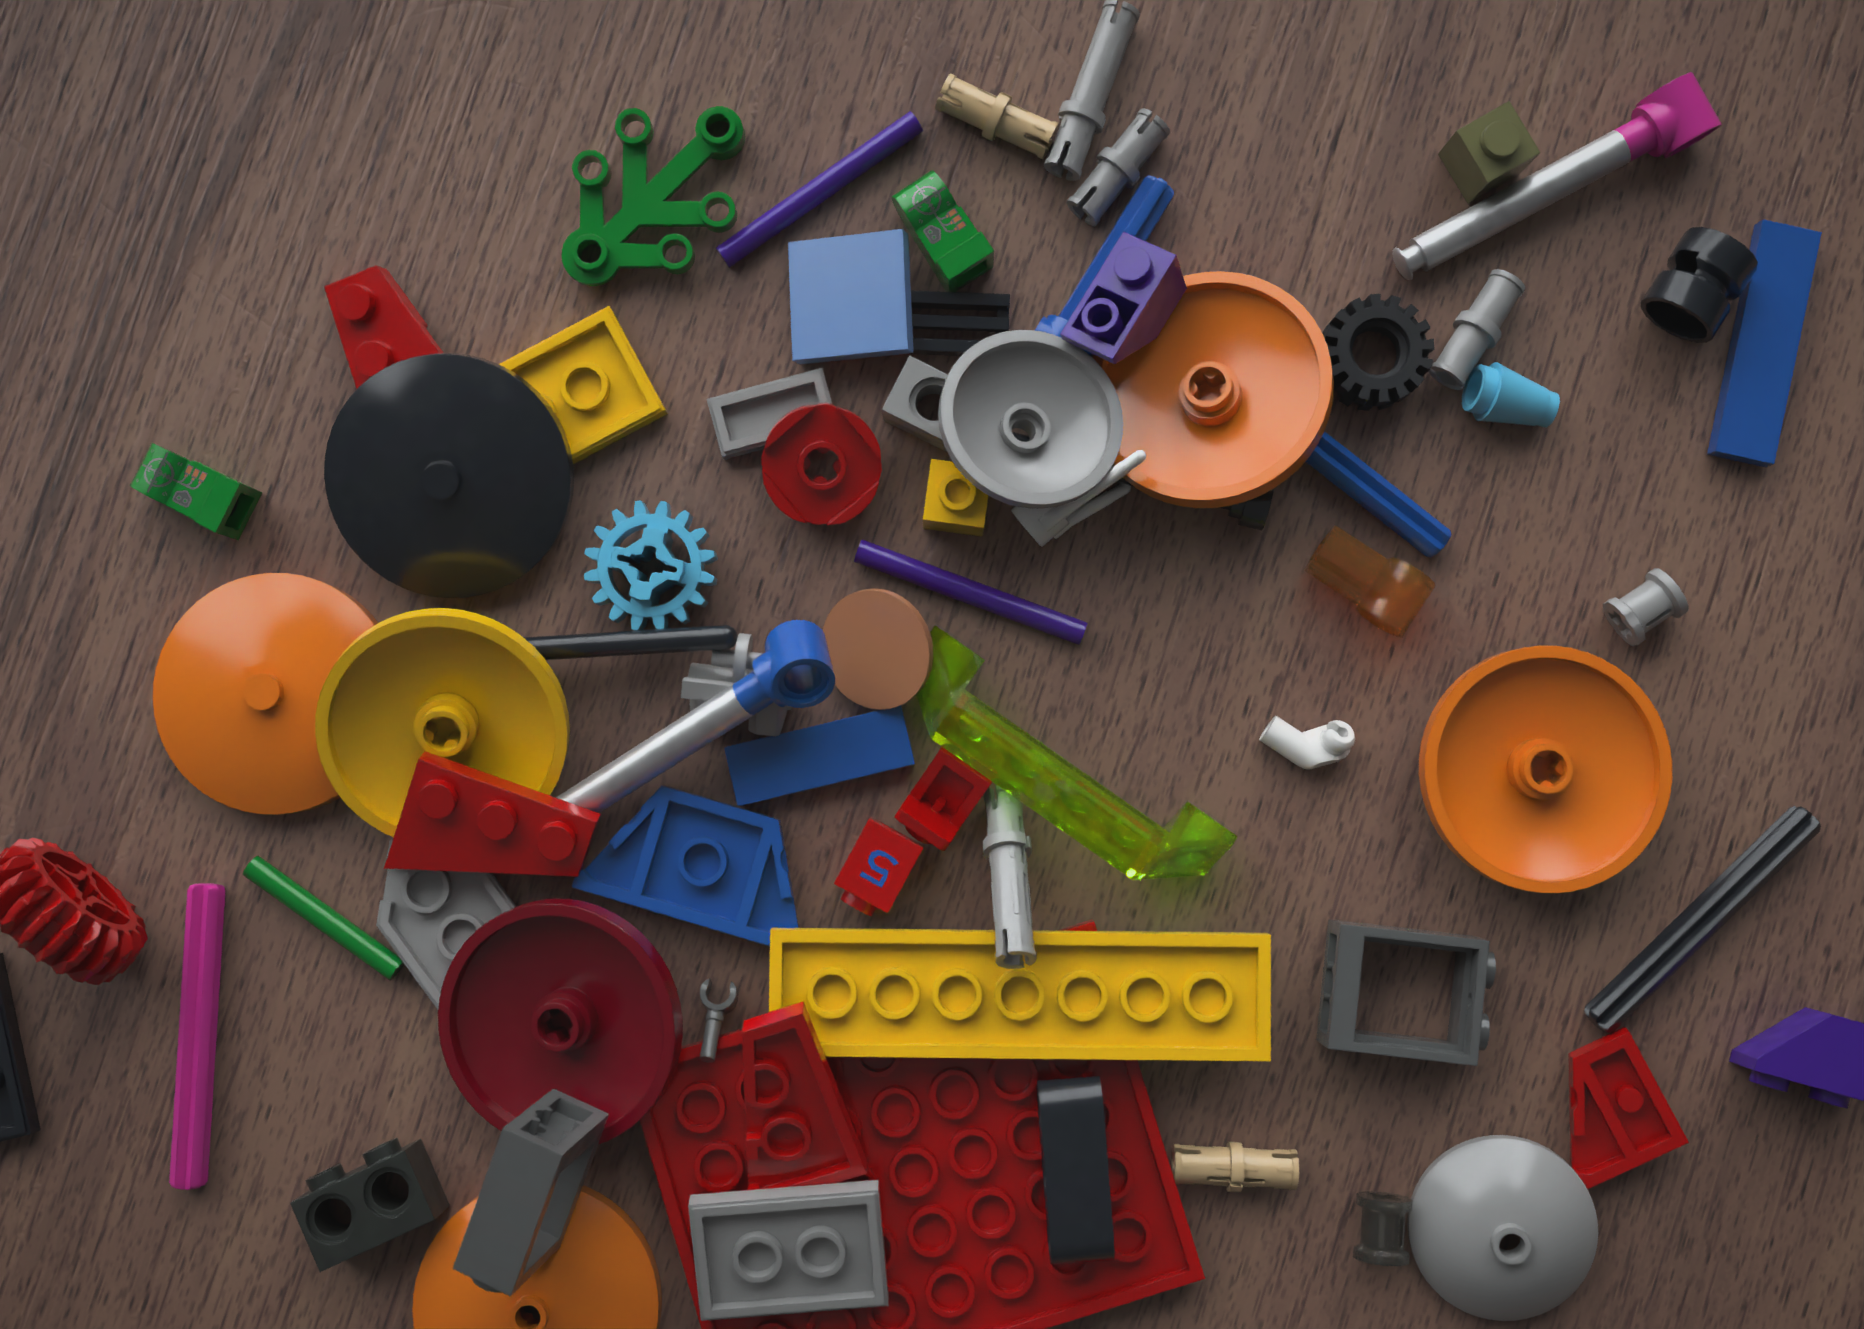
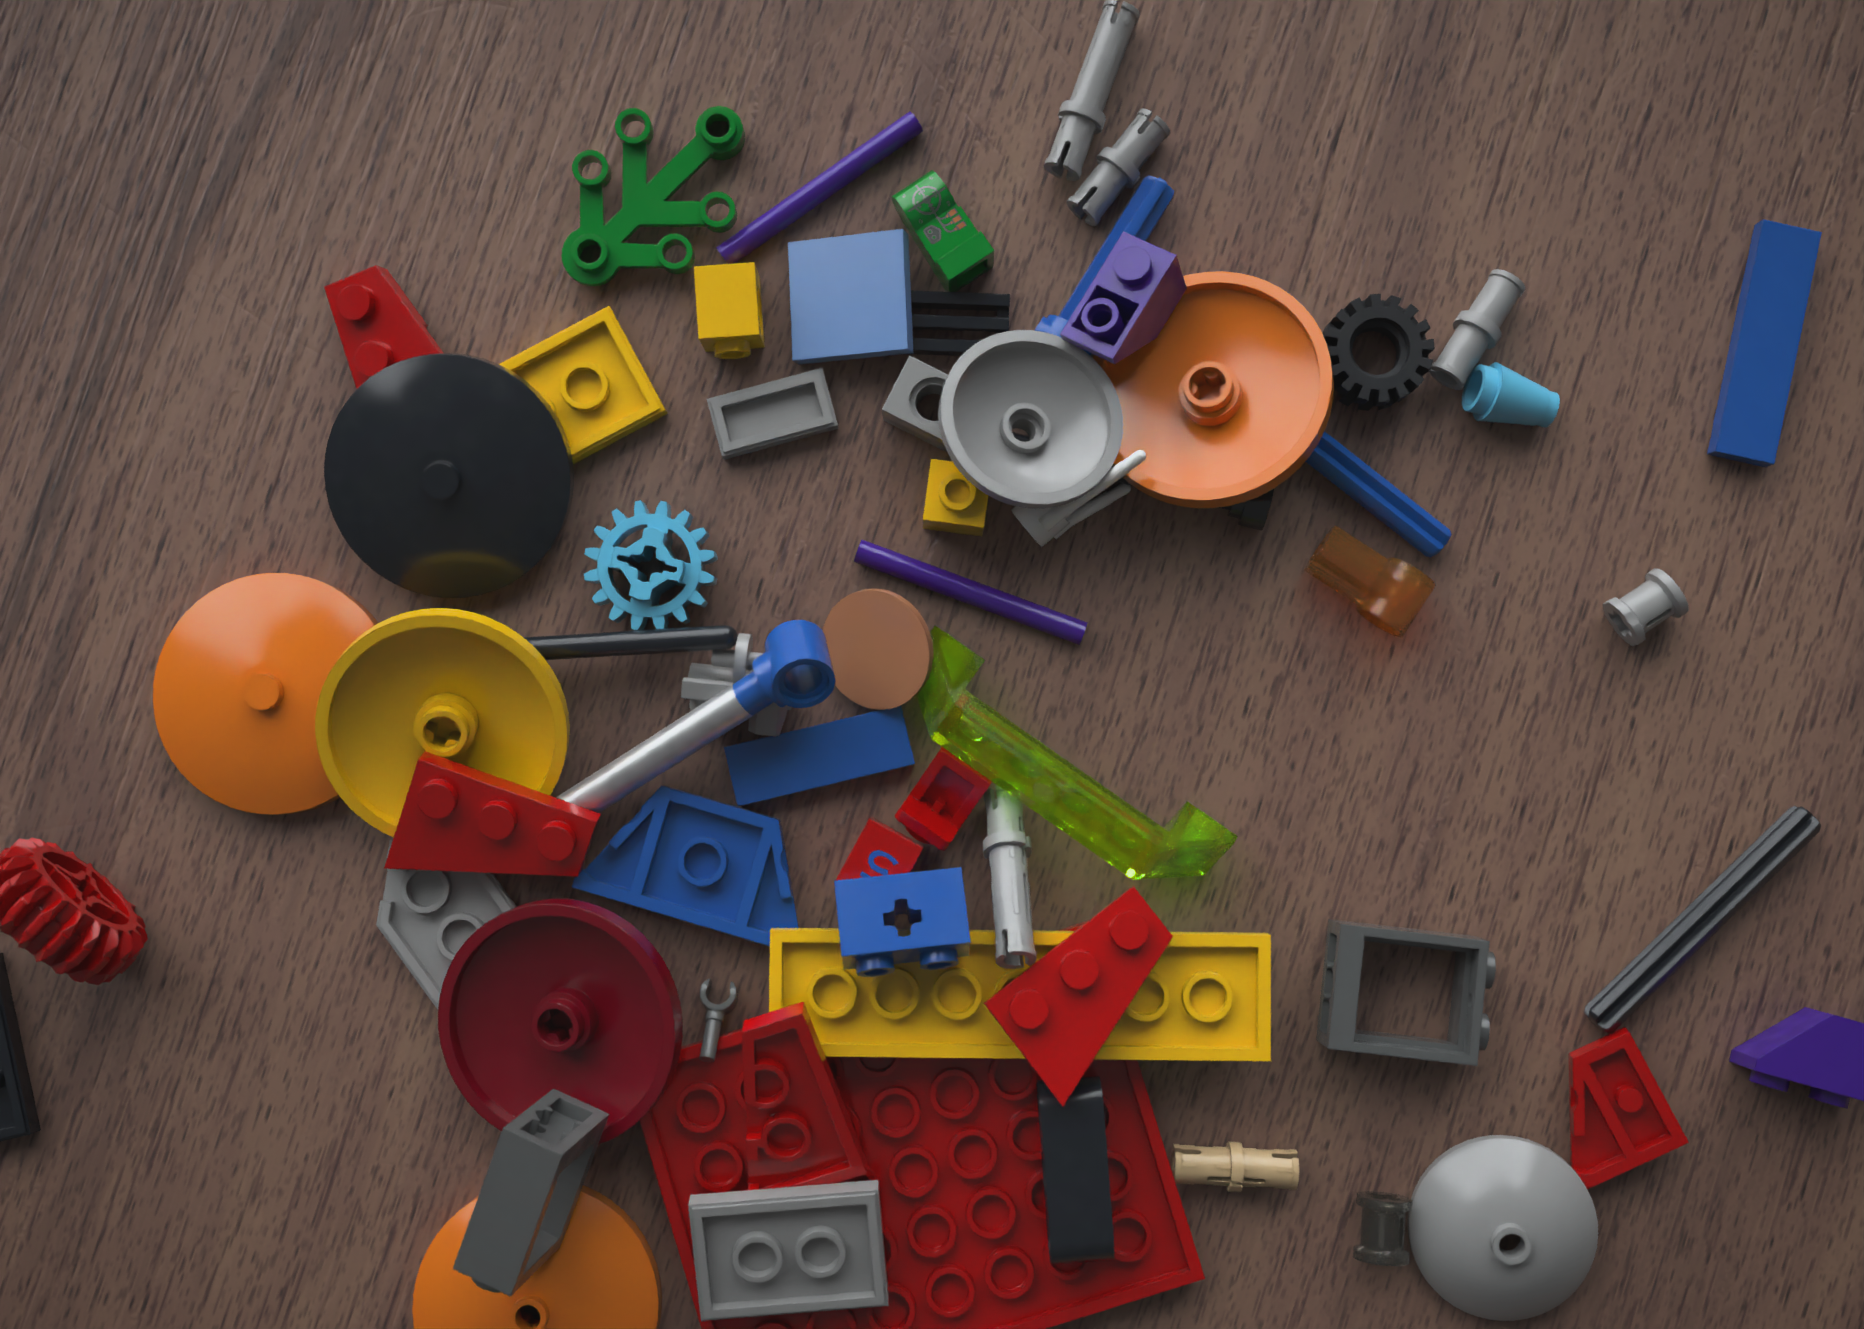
(196, 491): green leg -> none
(197, 1036): dark pink axle -> none
(323, 917): green bar -> none
(374, 1210): pearl dark grey brick -> none
(729, 309): none -> yellow brick
(819, 499): red plate -> none
(933, 907): none -> blue brick
(996, 116): tan pin -> none
(1079, 990): none -> red wing
(1312, 747): white arm -> none
(1488, 152): olive brick -> none
(1545, 769): orange dish -> none
(1659, 125): flat silver piece -> none
(1702, 277): black wheel -> none

